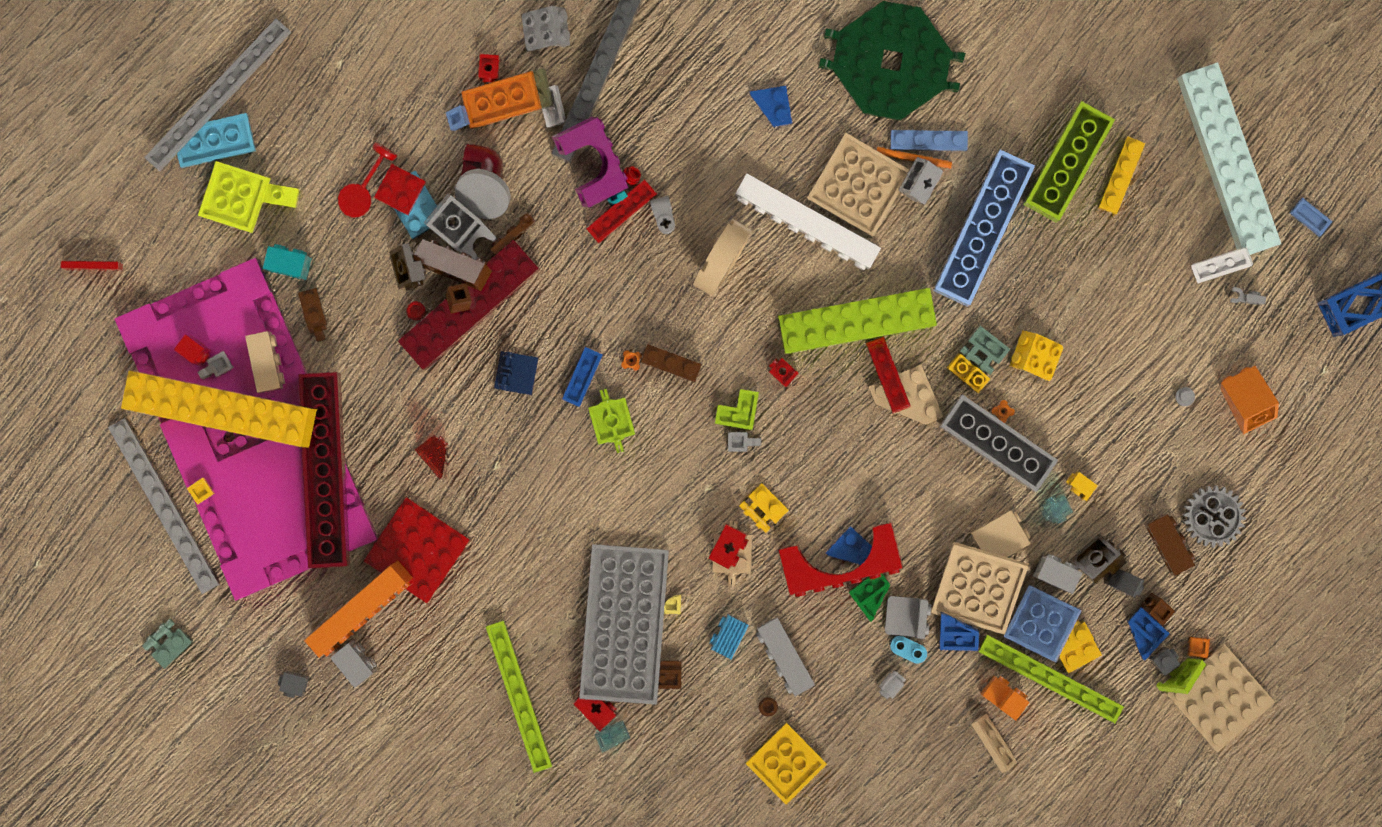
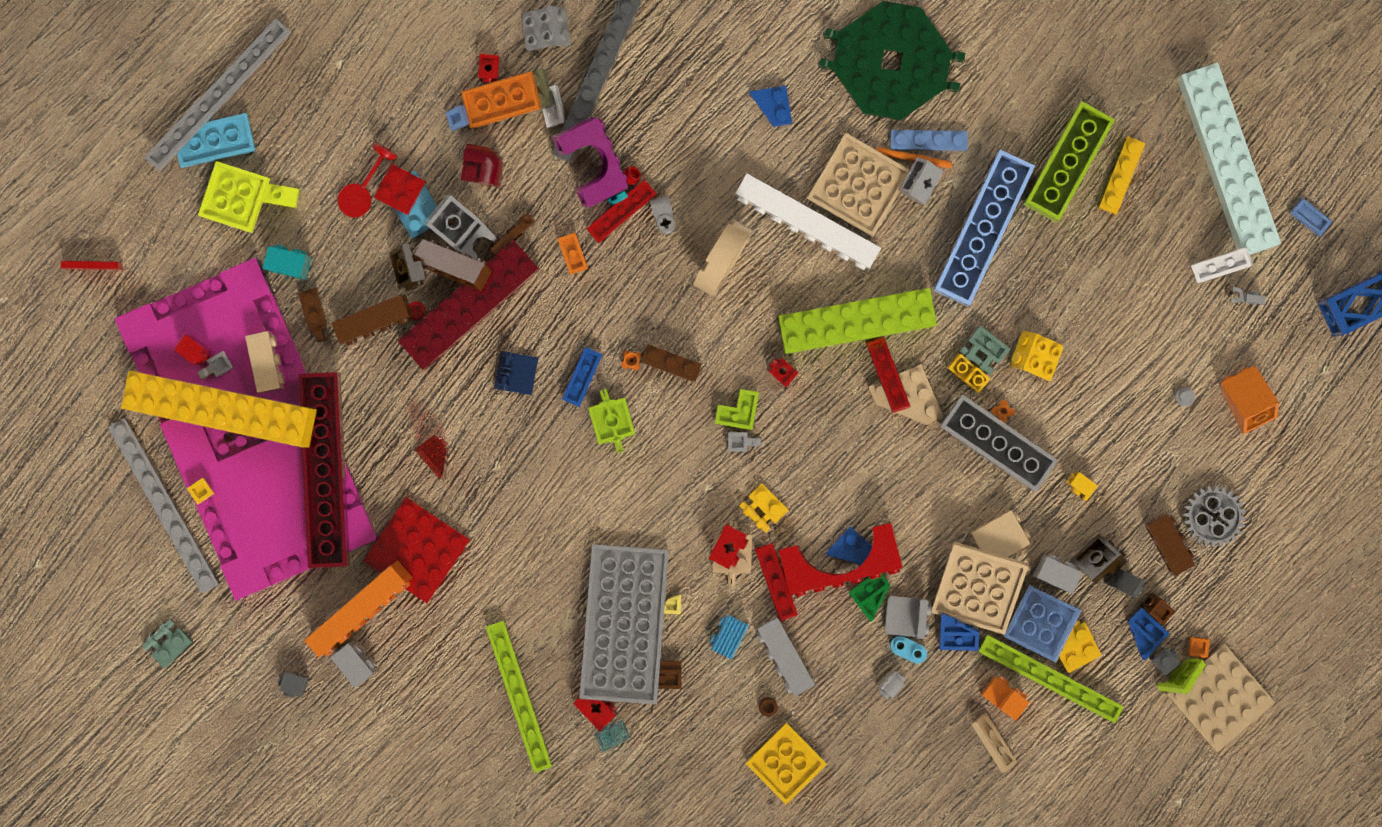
(373, 319): none -> reddish brown brick
(458, 298): reddish brown brick -> none
(483, 193): light grey piece -> none
(572, 253): none -> orange plate
(776, 581): none -> red tile
(1056, 509): clear light blue brick -> none

